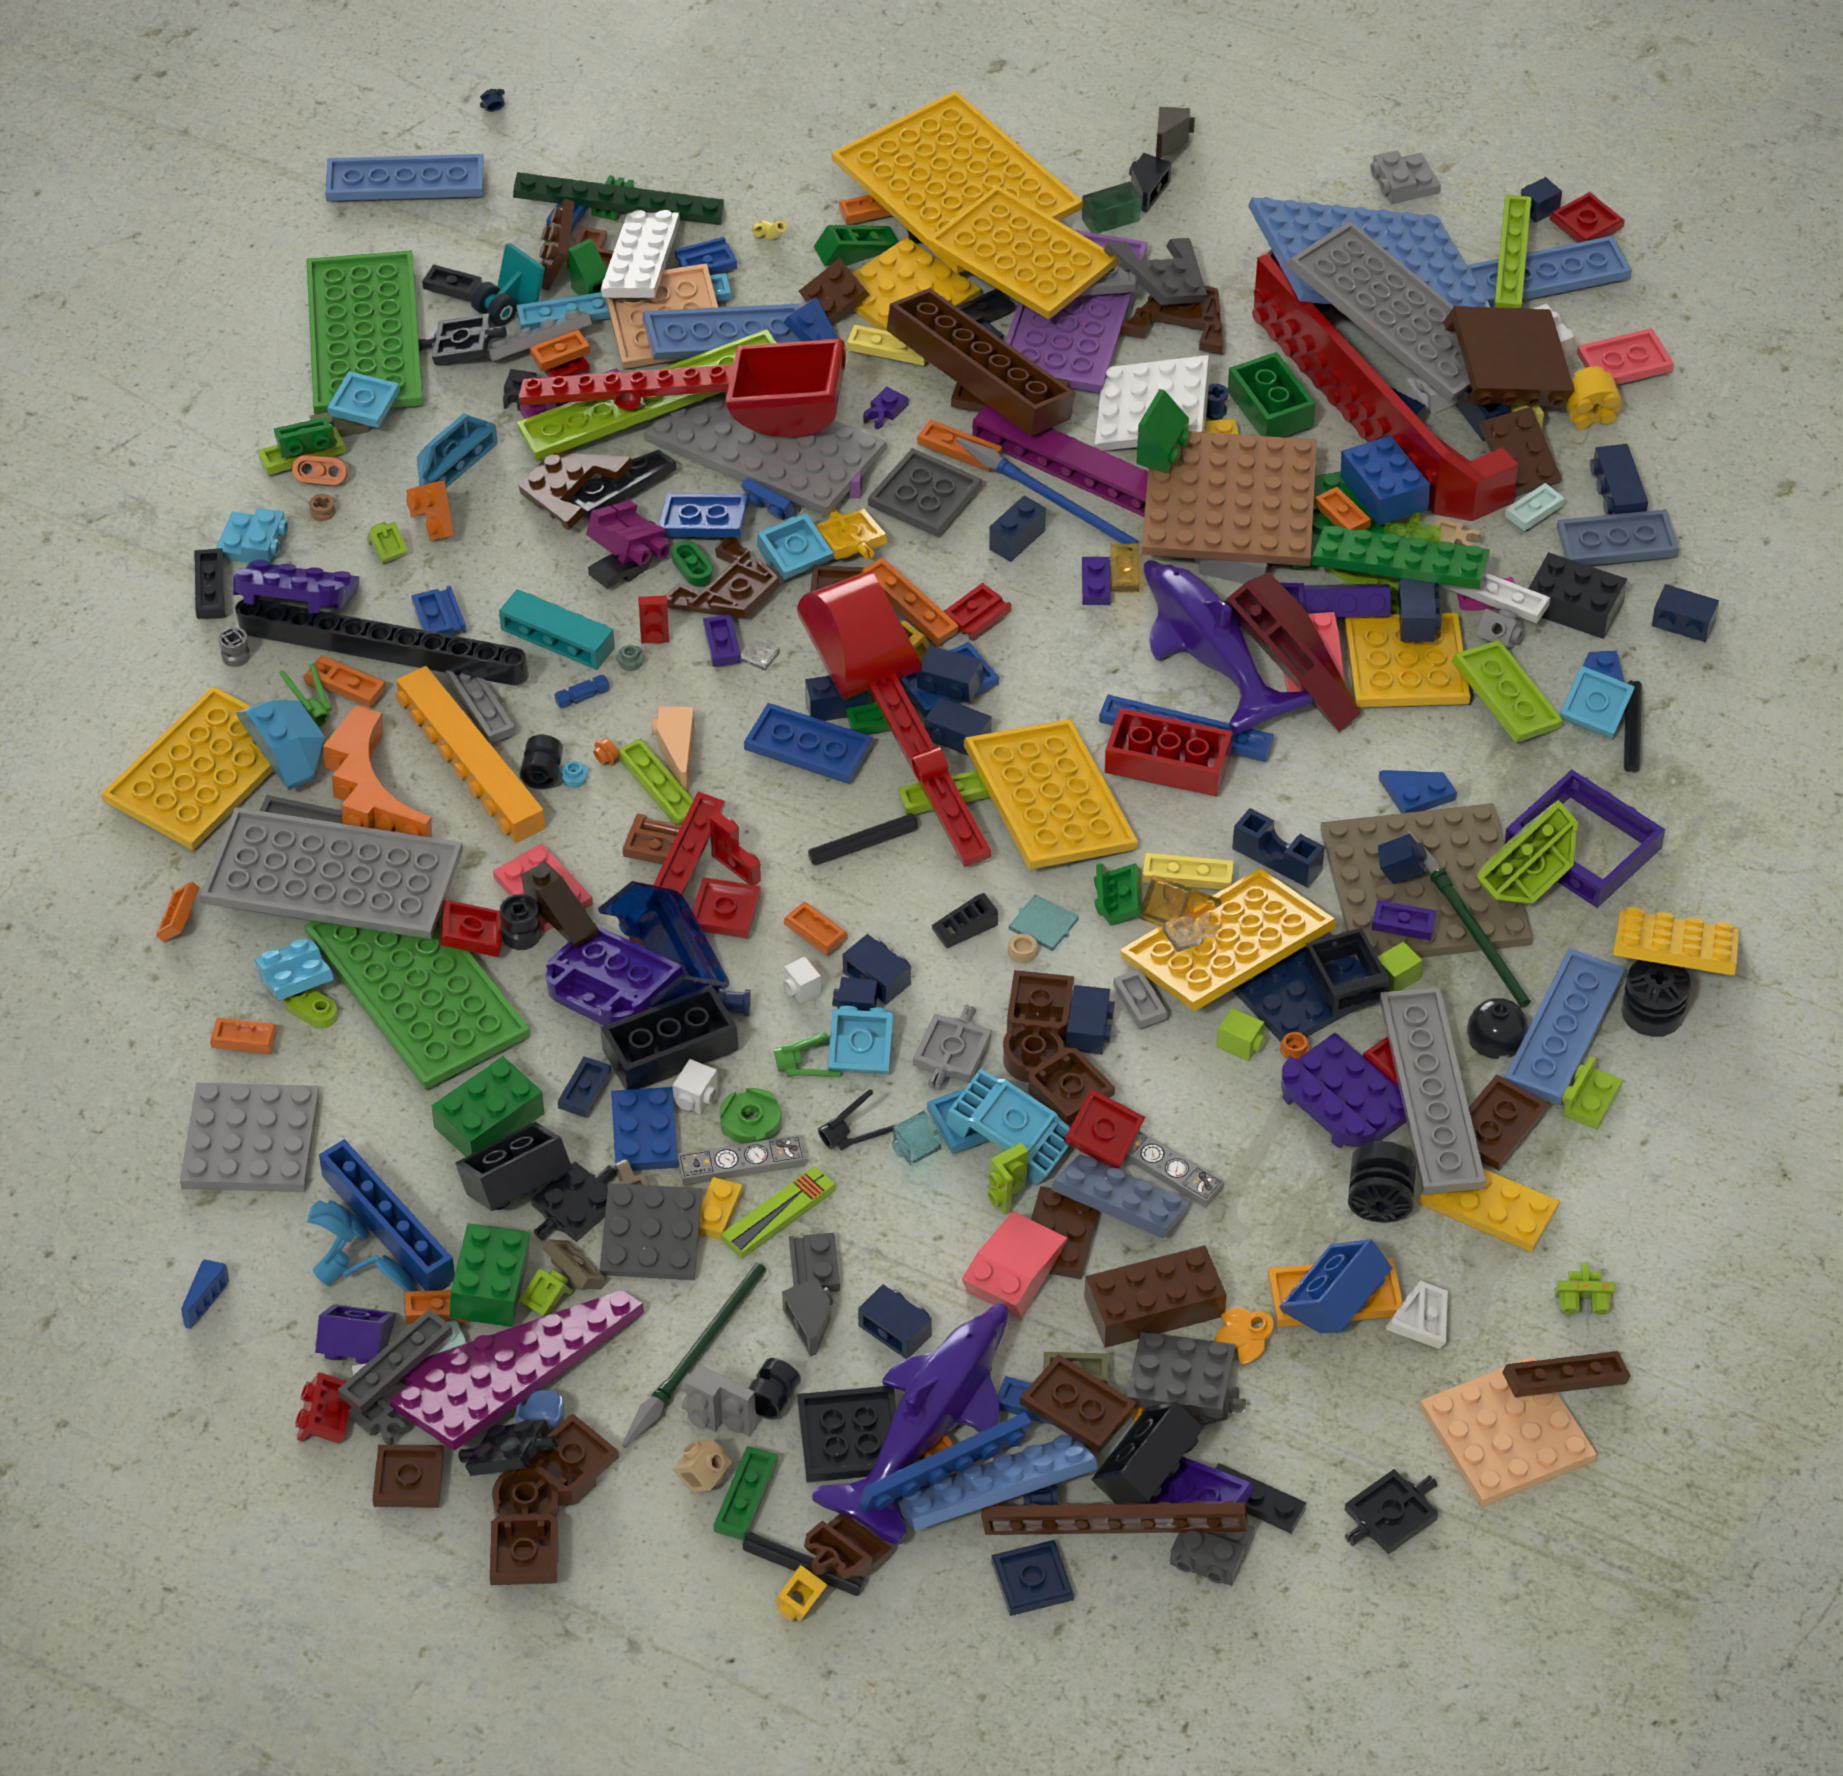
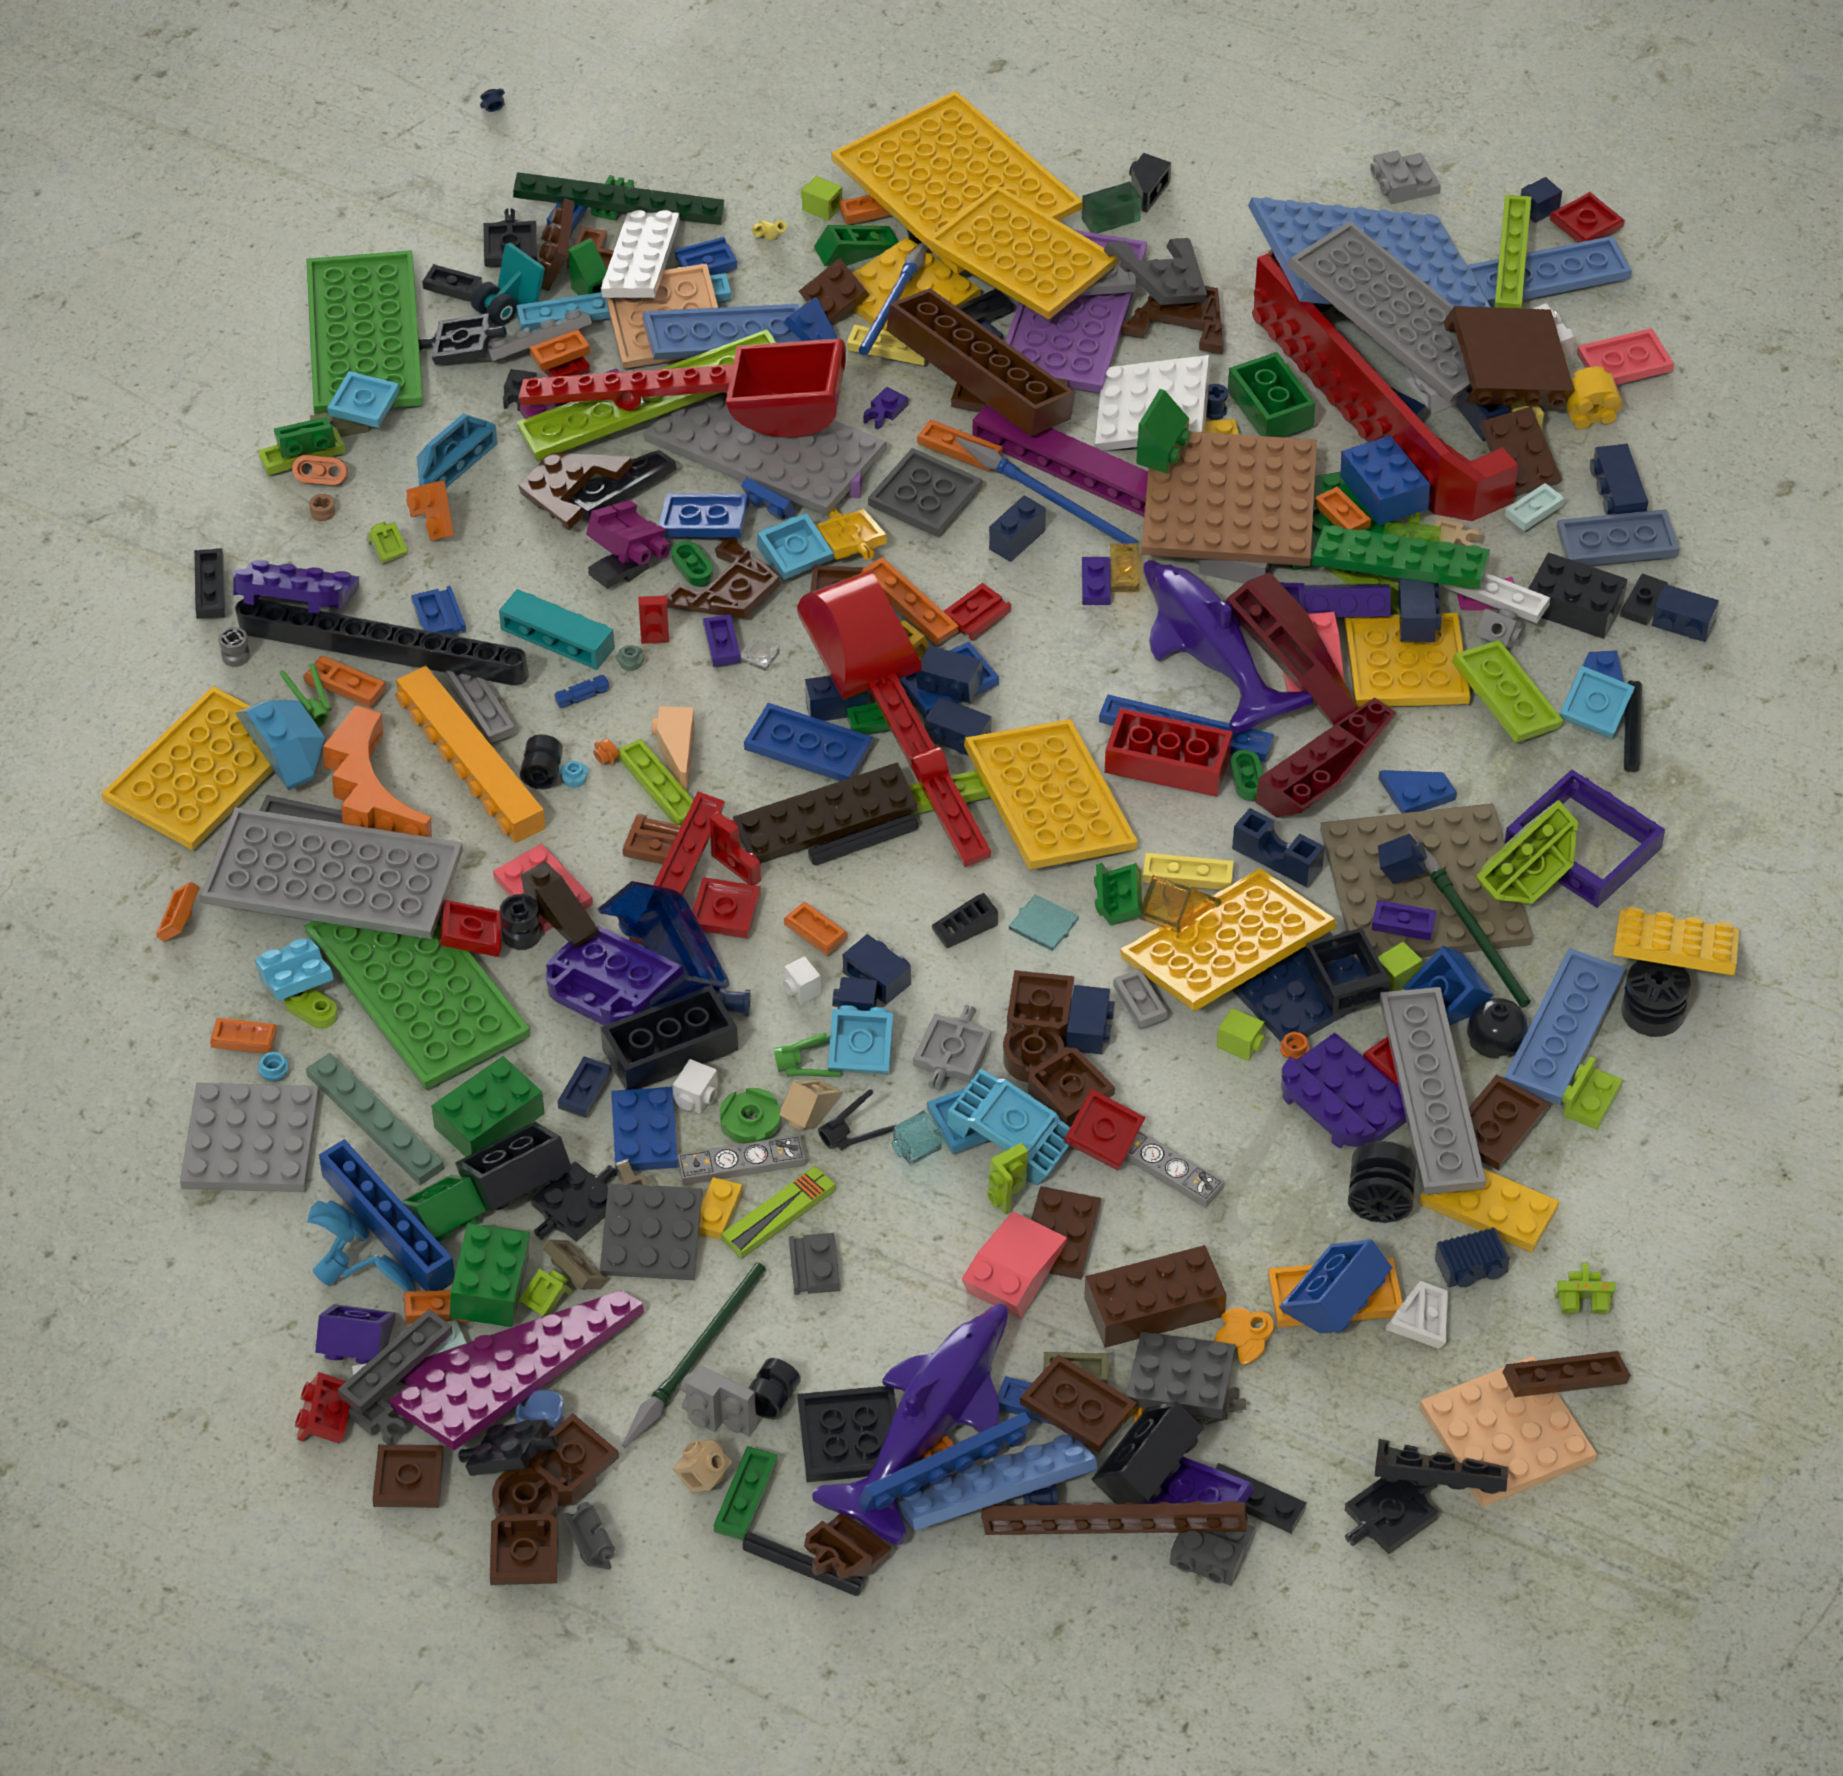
(205, 1288): blue slope -> none
(253, 535): medium azure plate -> none
(276, 1061): none -> medium azure plate
(375, 1119): none -> sand green plate
(404, 177): medium blue plate -> none
(446, 1205): none -> green slope
(519, 233): none -> black plate
(594, 1547): none -> dark grey hinge
(806, 1586): yellow brick -> none
(808, 1103): none -> tan slope
(808, 1312): dark grey slope -> none
(821, 197): none -> lime brick
(826, 813): none -> dark brown plate
(895, 1321): dark blue brick -> none
(912, 263): none -> blue piece
(1022, 948): tan tile -> none
(1032, 1577): dark blue tile -> none
(1121, 1195): sand blue plate -> none
(1173, 129): dark brown slope -> none
(1187, 933): clear plate -> none
(1245, 778): none -> green plate
(1323, 762): none -> dark red wedge
(1438, 1468): none -> black wing
(1458, 980): none -> blue slope
(1472, 1258): none -> dark blue brick
(1642, 599): none -> black plate

